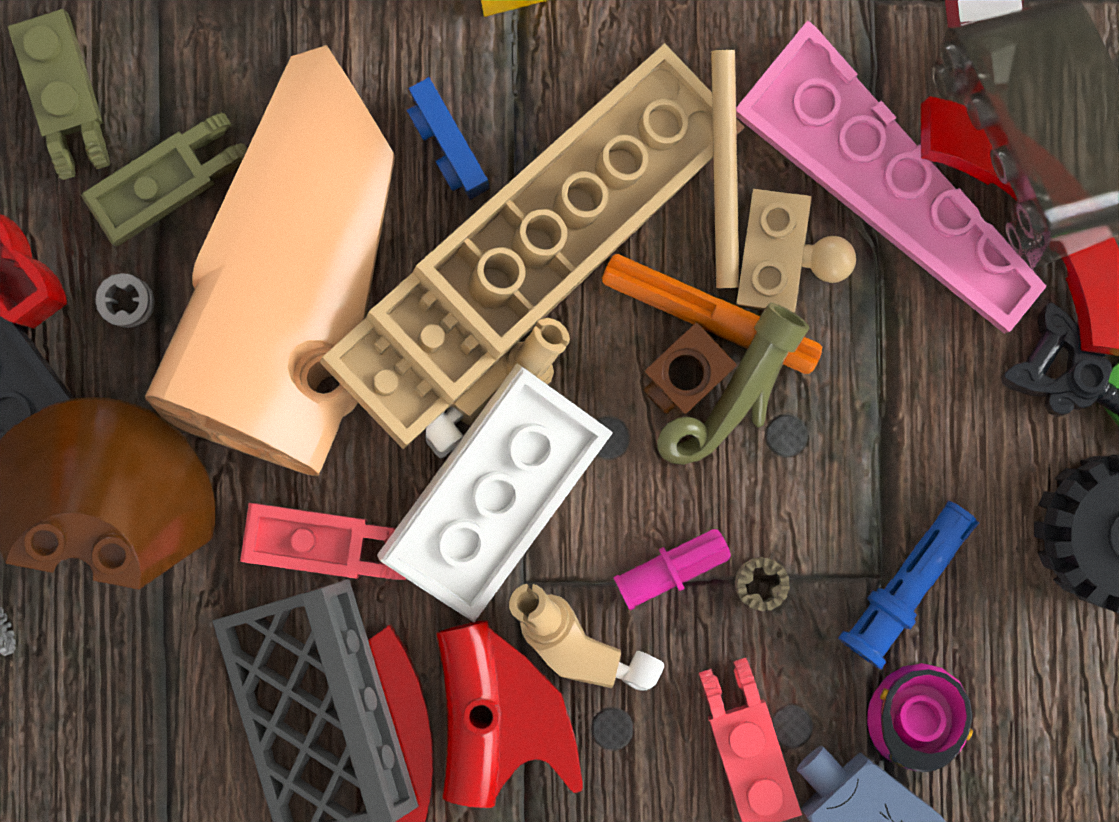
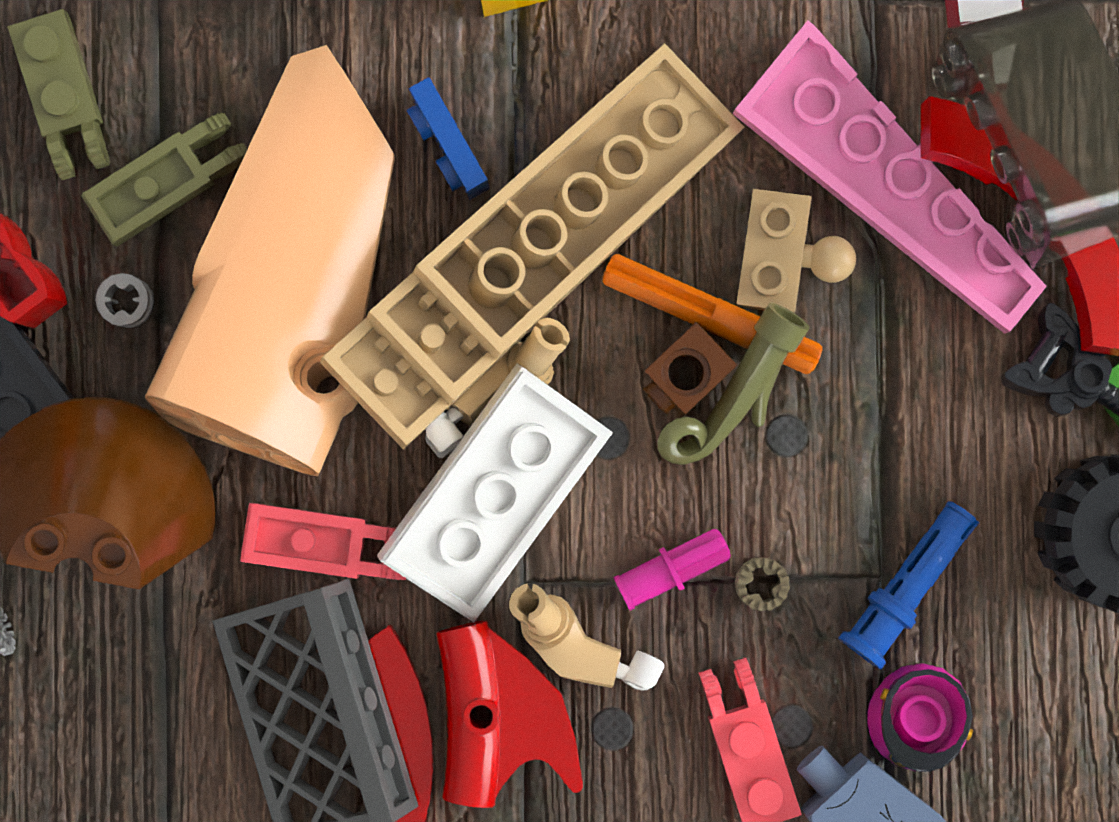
(725, 168): tan bar -> none

